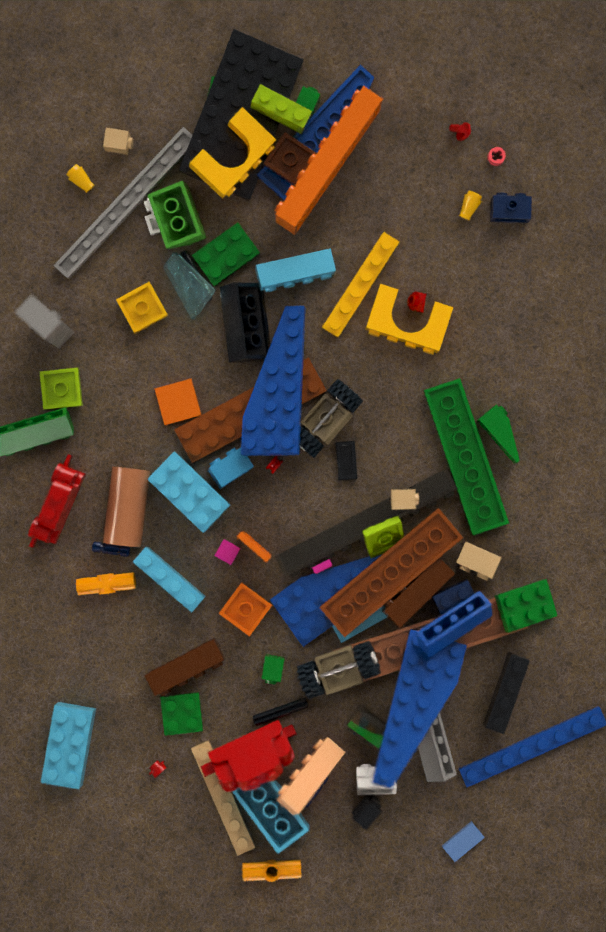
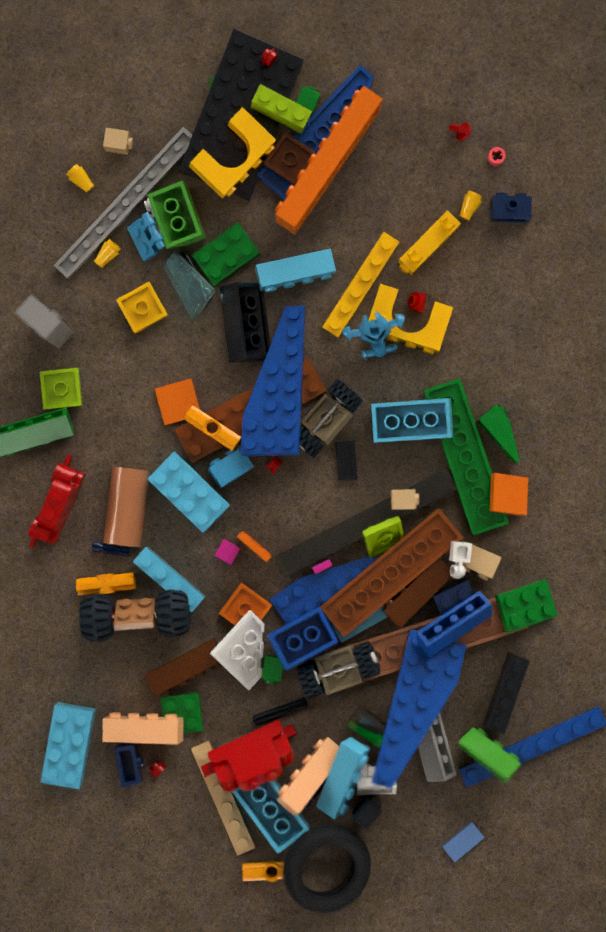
(100, 620): none -> black plate
(107, 253): none -> yellow cone
(129, 764): none -> dark blue brick
(143, 728): none -> light nougat brick
(146, 237): none -> dark azure plate
(222, 435): none -> light orange piece
(242, 650): none -> white plate
(269, 57): none -> red plate
(301, 638): none -> blue brick
(342, 894): none -> black tyre
(343, 778): none -> medium azure brick
(375, 333): none -> dark azure piece
(412, 420): none -> medium azure brick
(428, 243): none -> yellow brick
(460, 553): none -> white plate
(490, 754): none -> bright green slope
(509, 494): none -> orange tile

